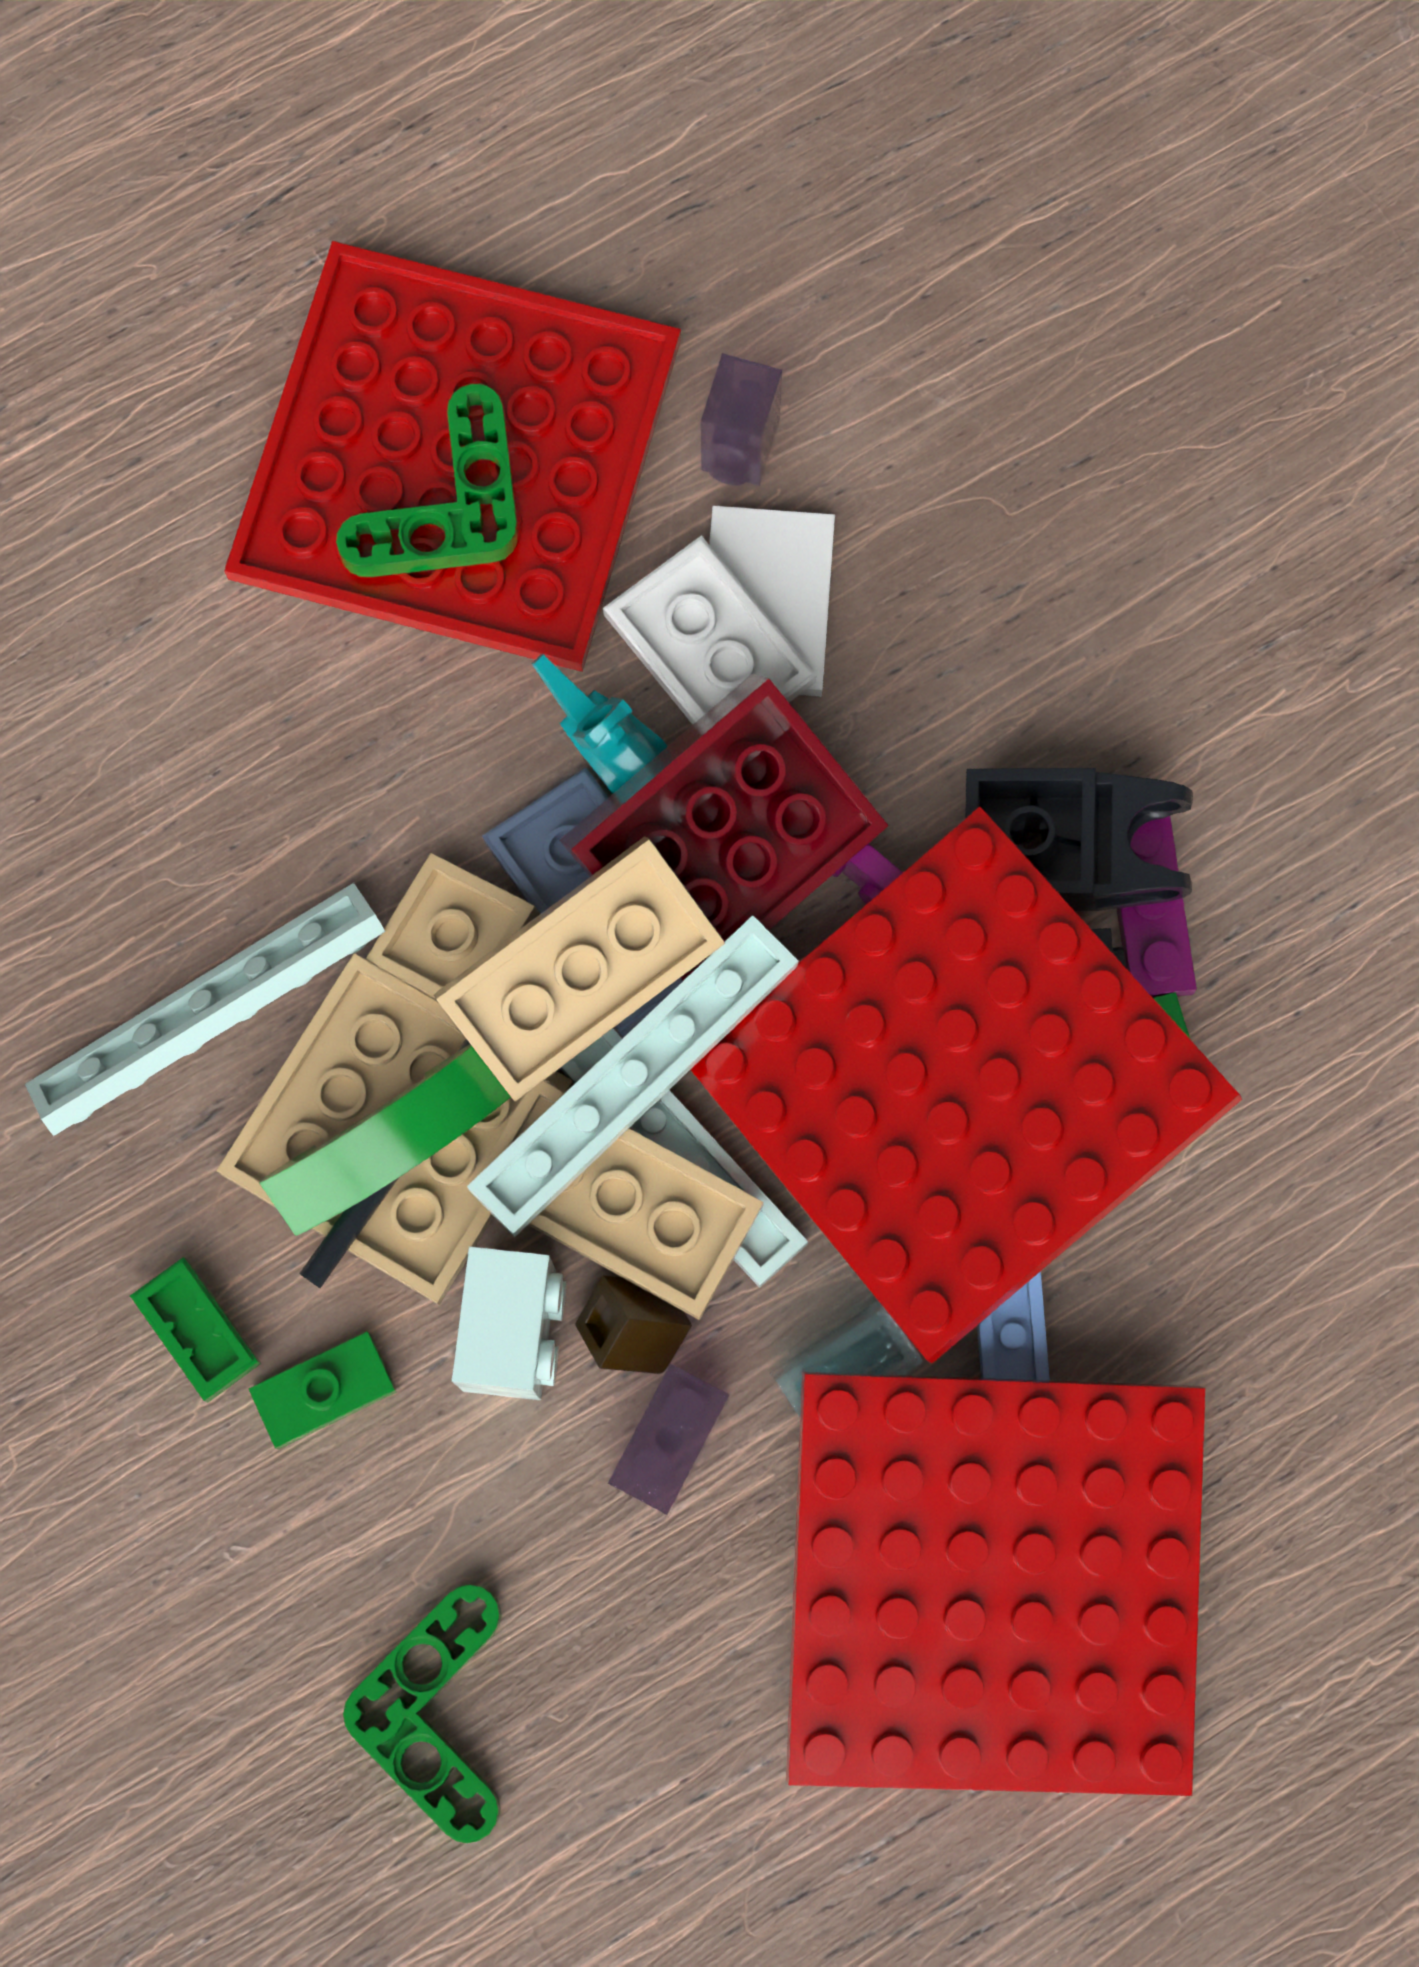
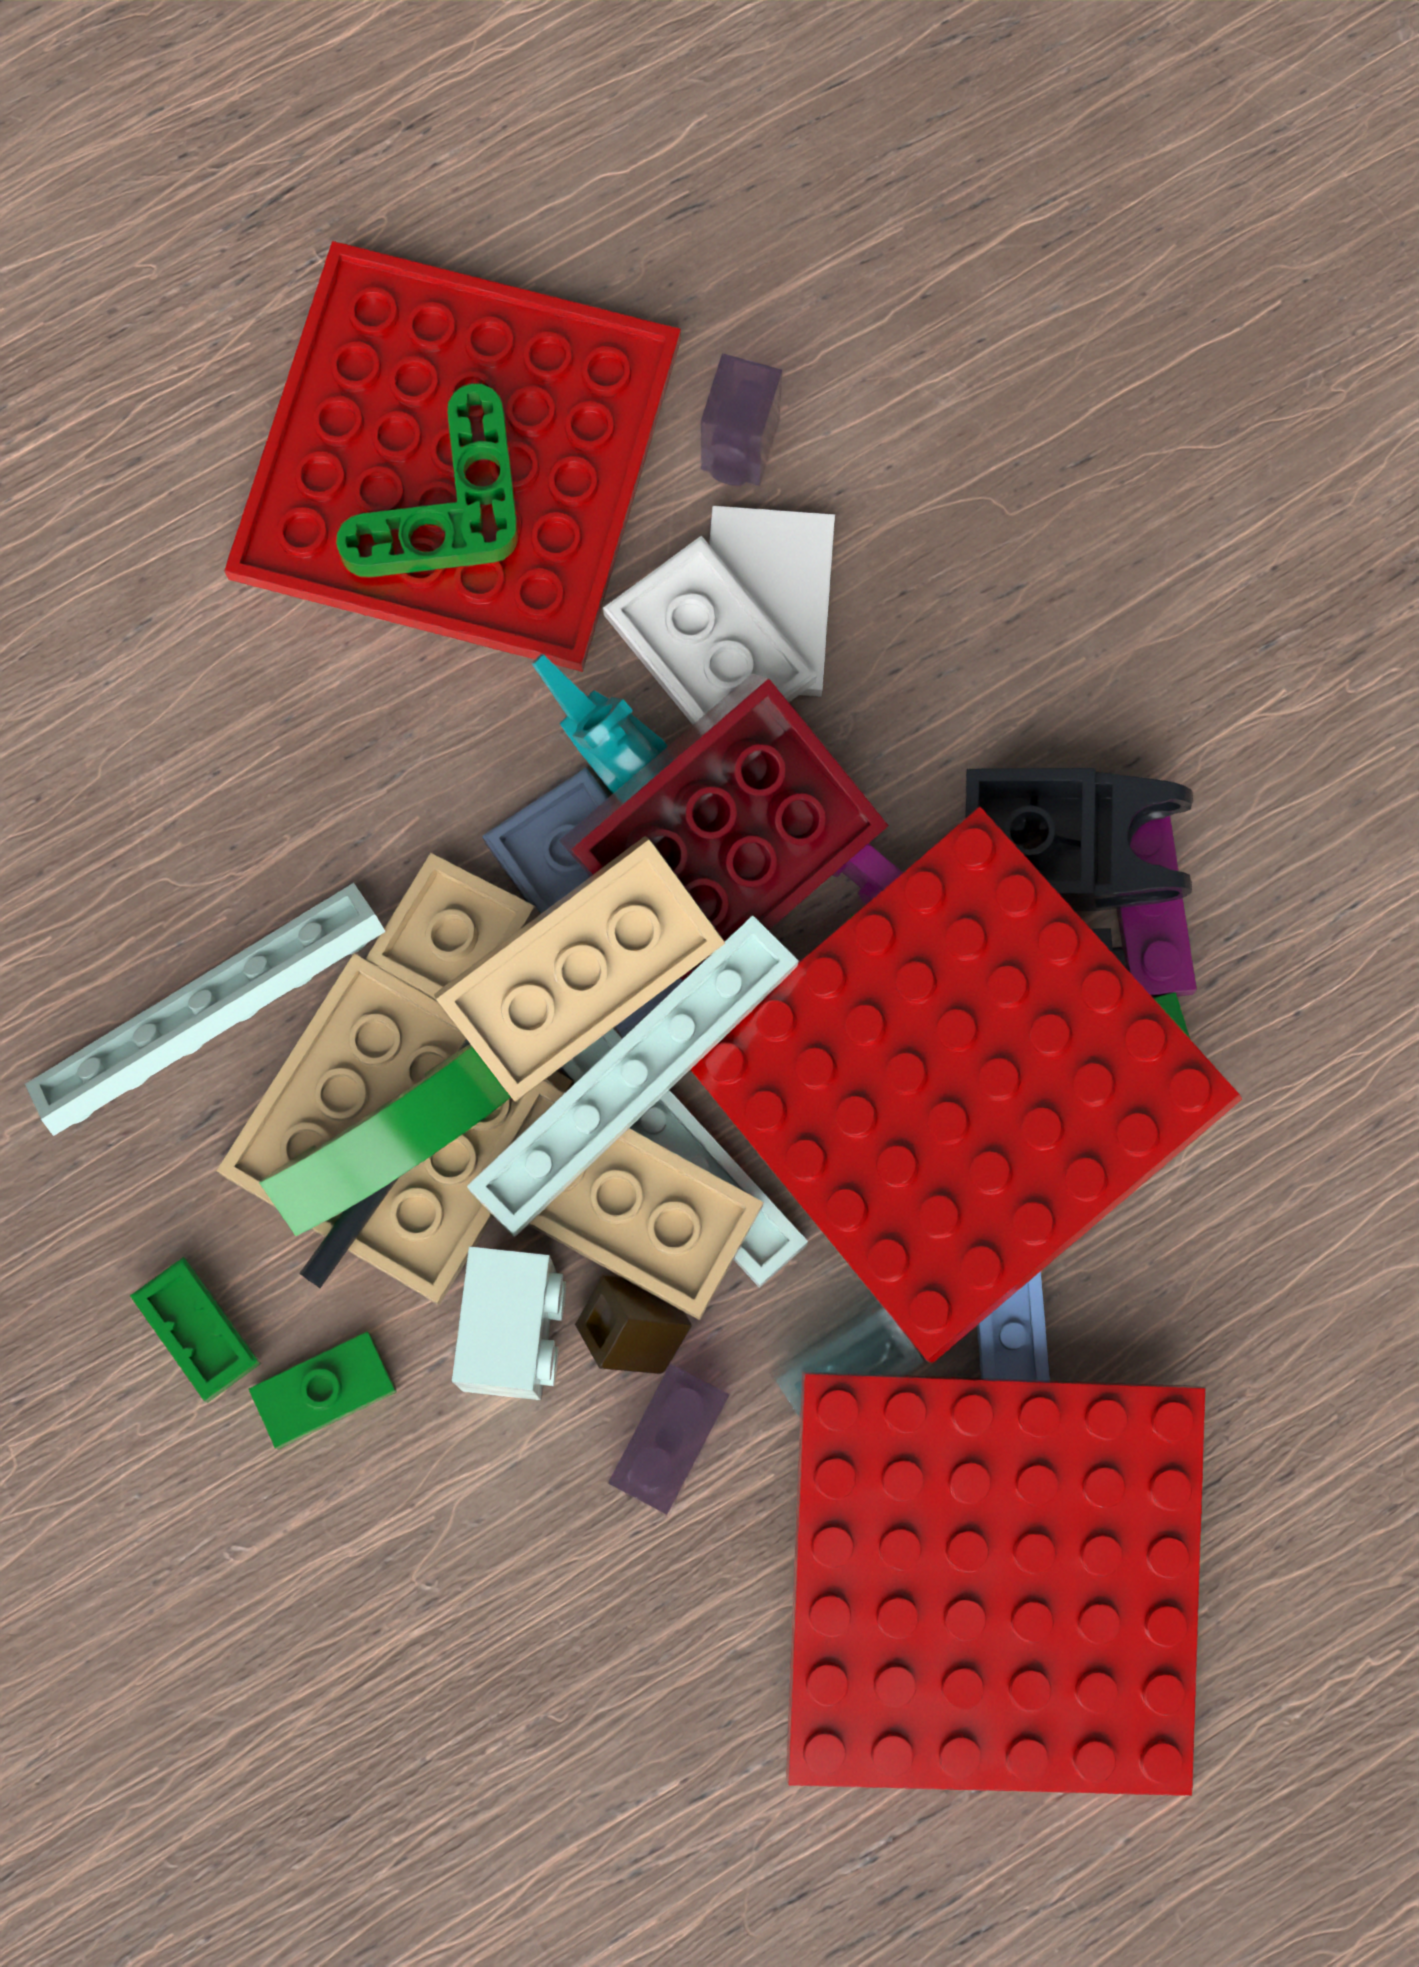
(410, 1726): green beam -> none

